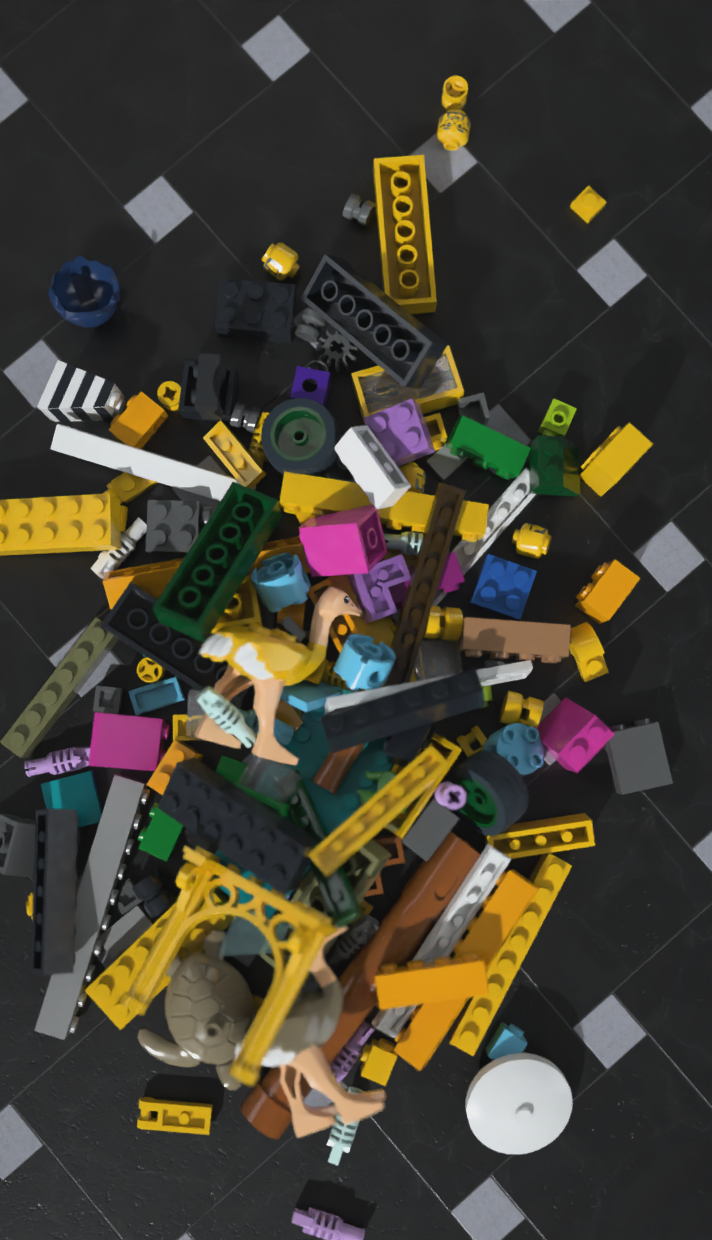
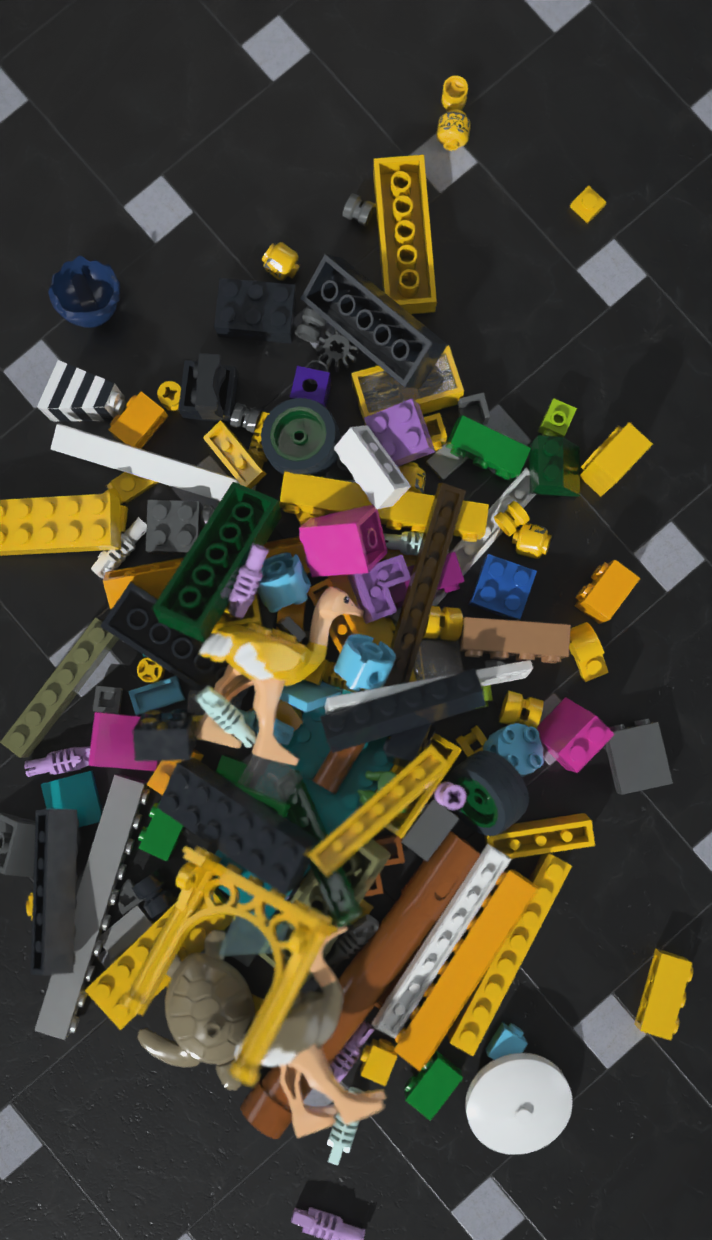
(165, 736): none -> black brick
(175, 1116): yellow plate -> none
(247, 582): none -> lavender hinge
(431, 981): light orange brick -> none
(432, 1085): none -> green brick
(511, 518): none -> yellow wheel
(664, 994): none -> yellow brick

